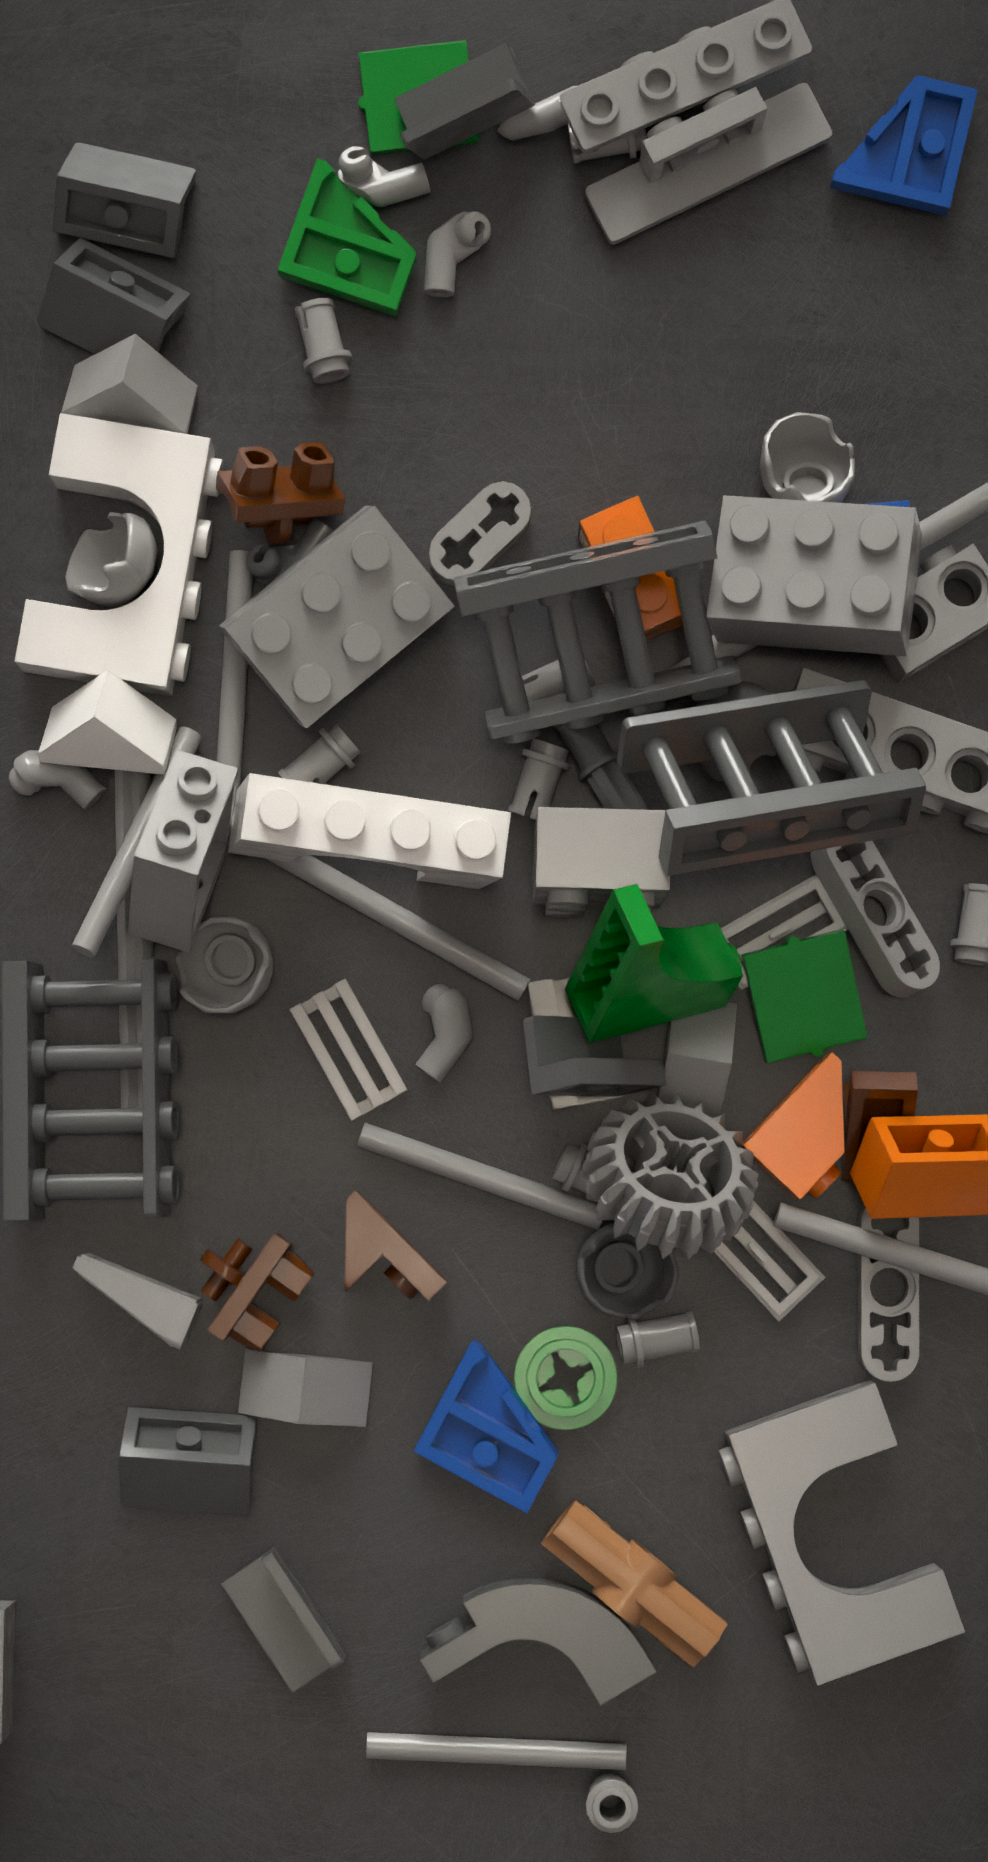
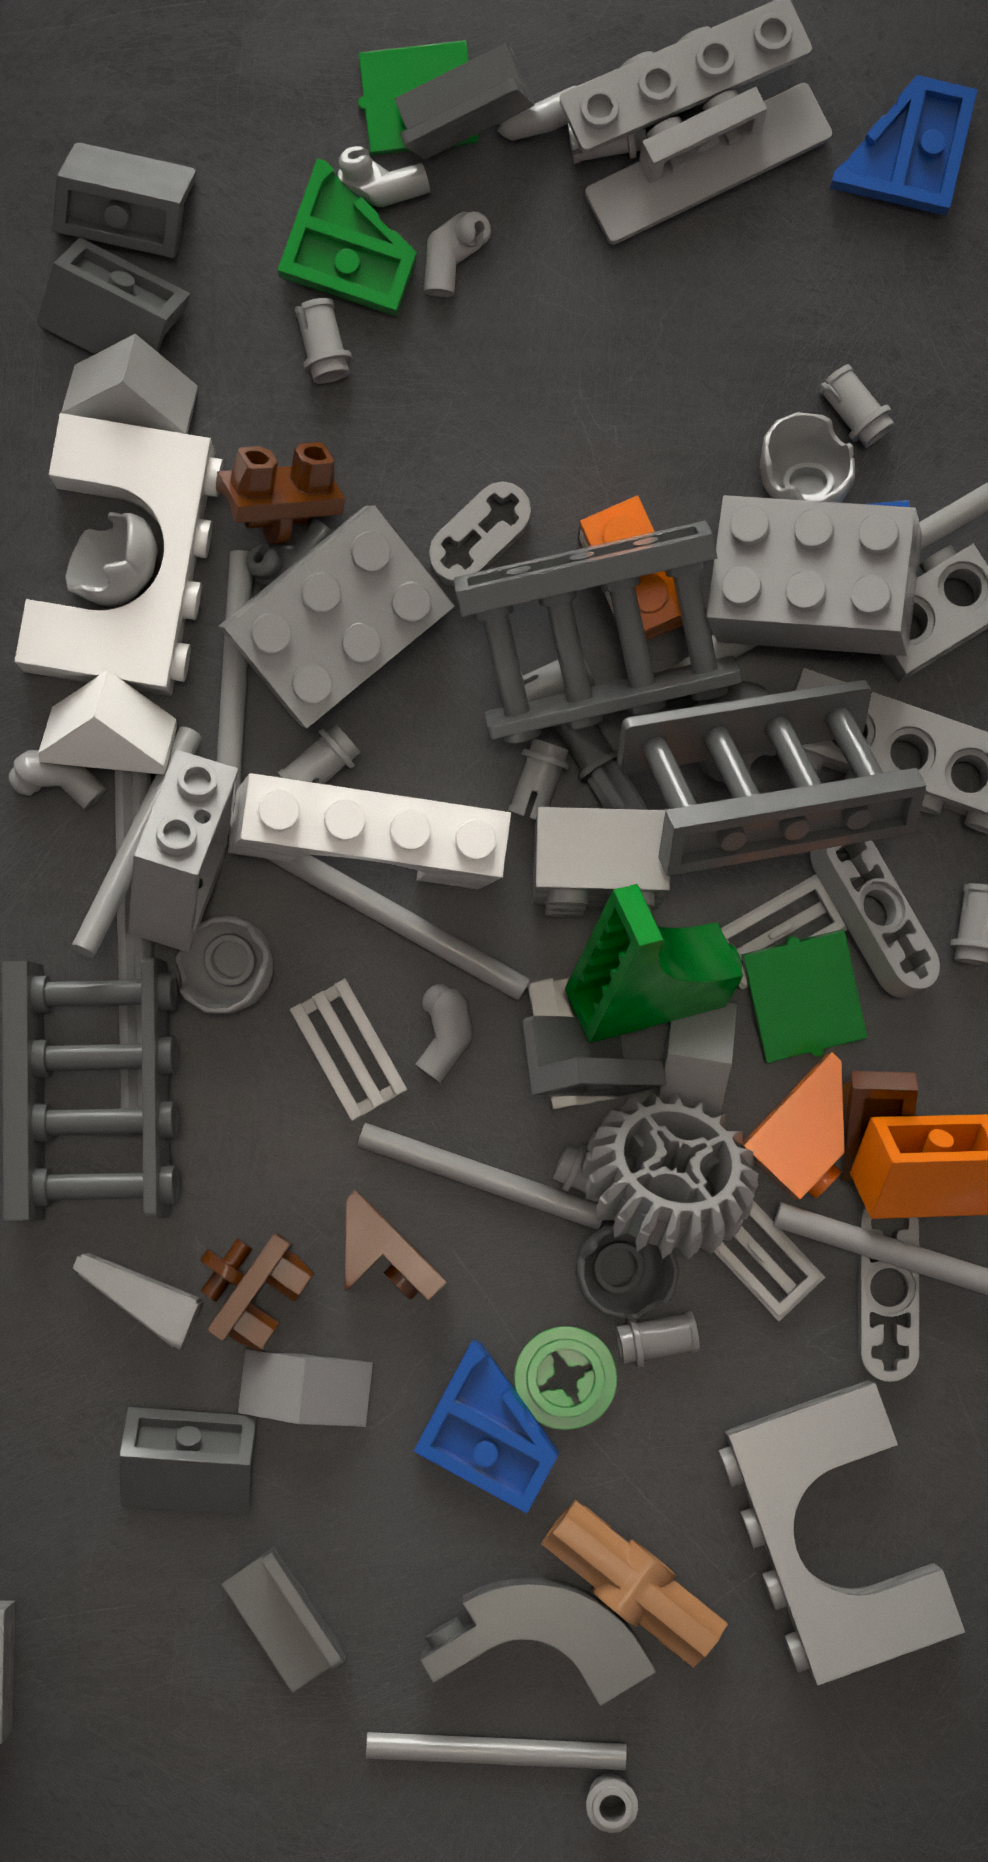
(856, 406): none -> light grey pin

